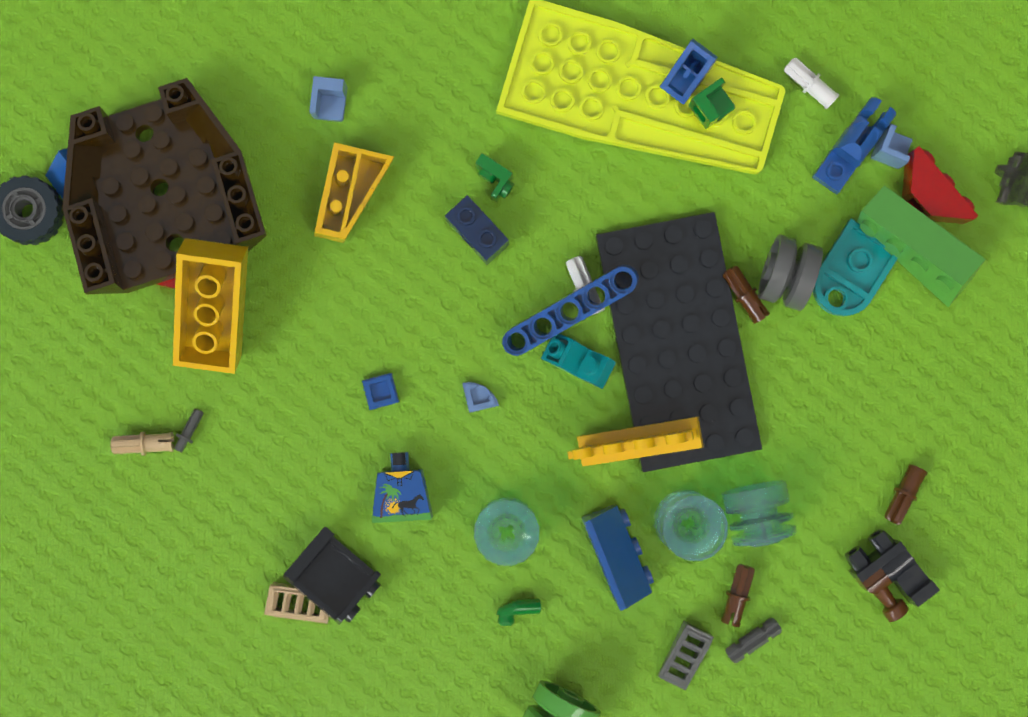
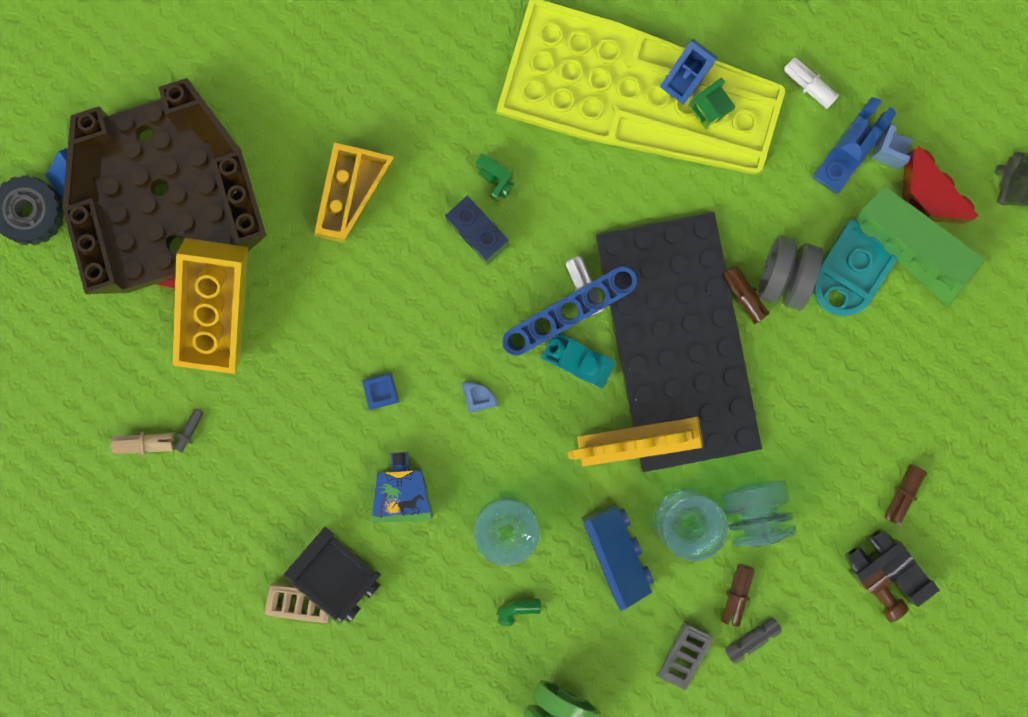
(328, 99): medium blue panel -> none

